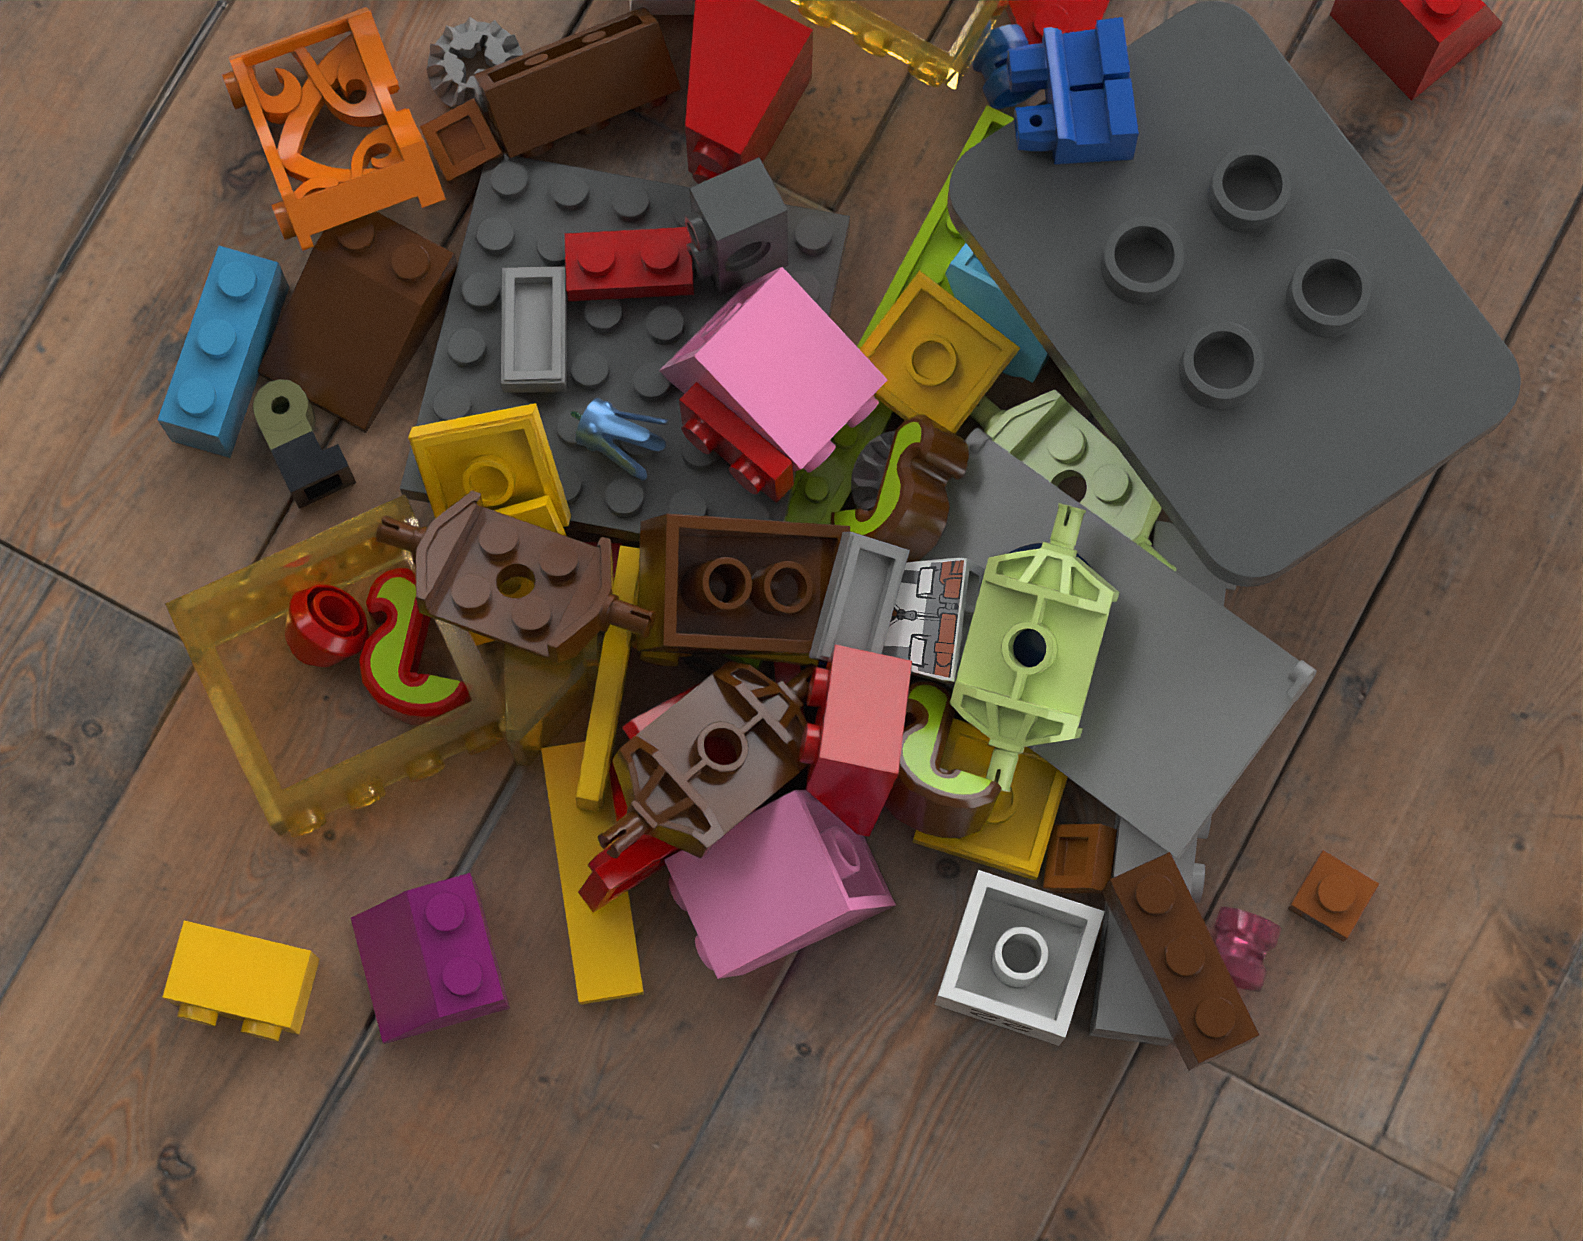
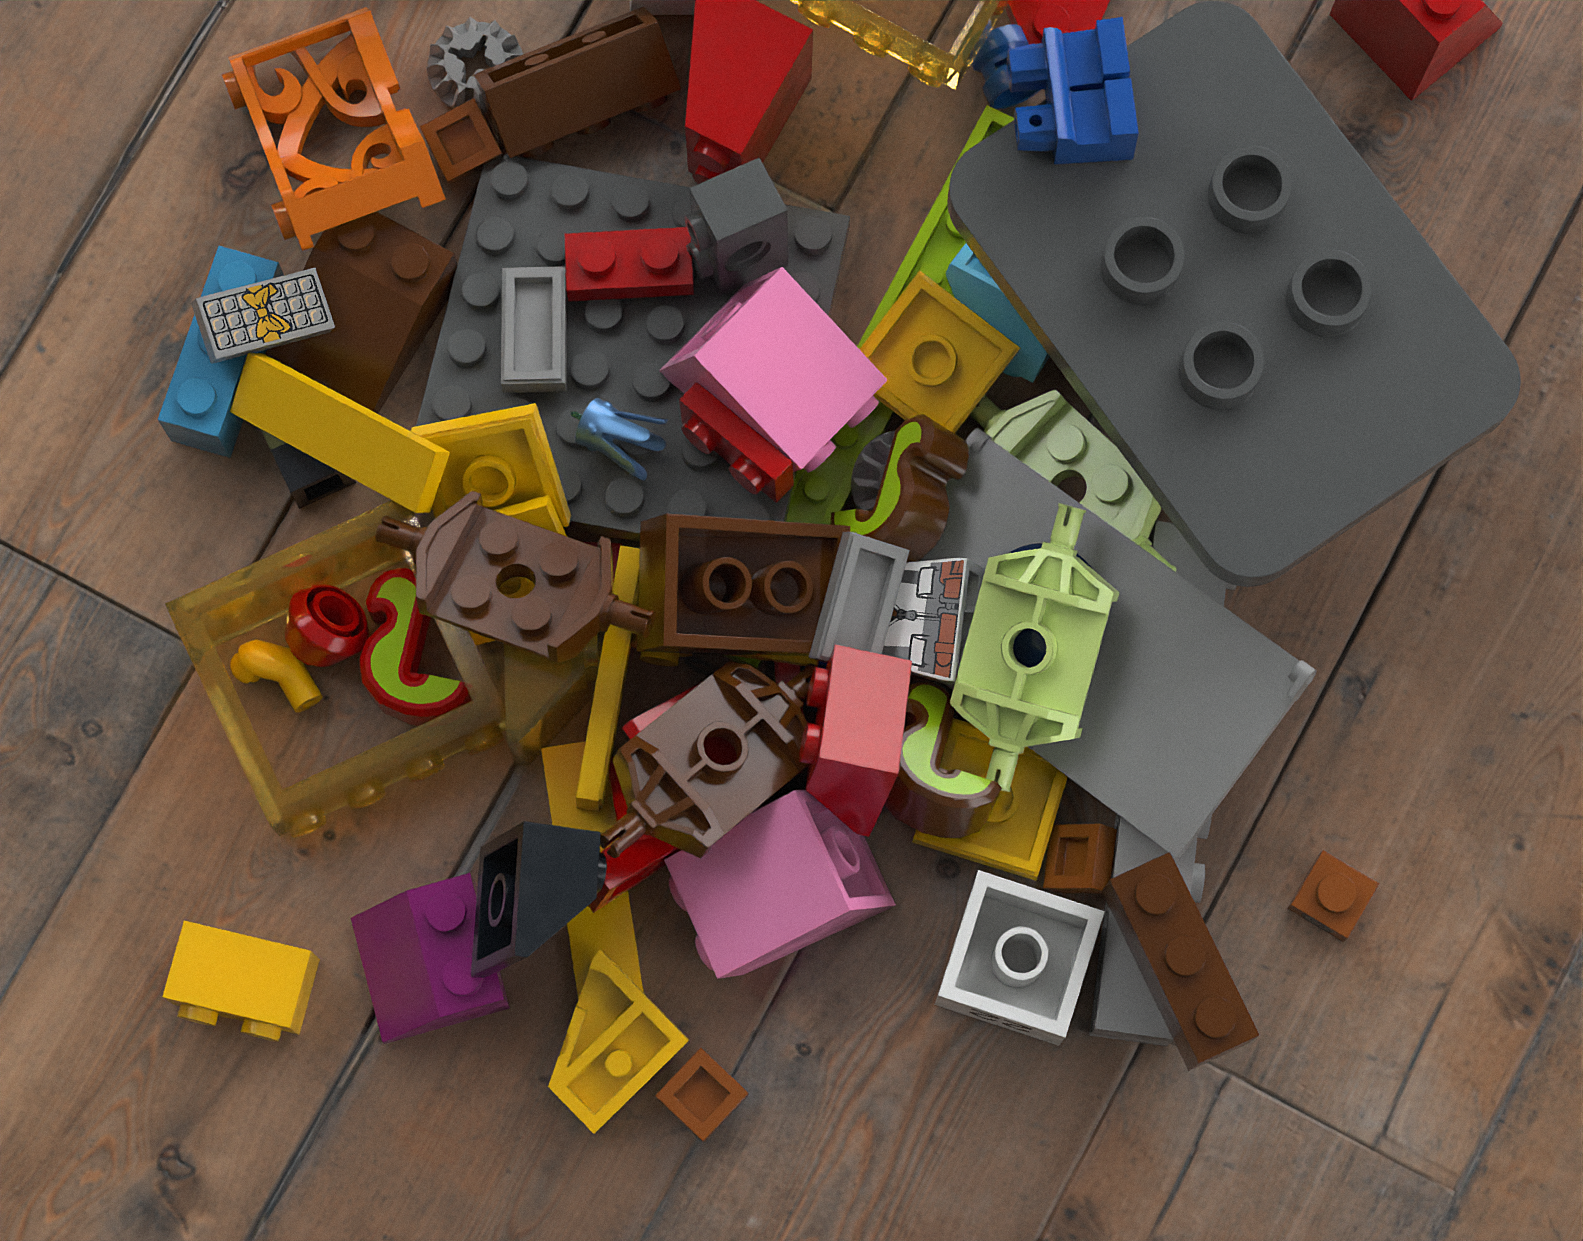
(263, 315): none -> light grey tile
(276, 663): none -> yellow arm
(339, 432): none -> yellow tile
(530, 889): none -> black slope
(611, 1045): none -> yellow wing
(702, 1095): none -> dark orange plate
(1243, 945): clear pink wheel -> none

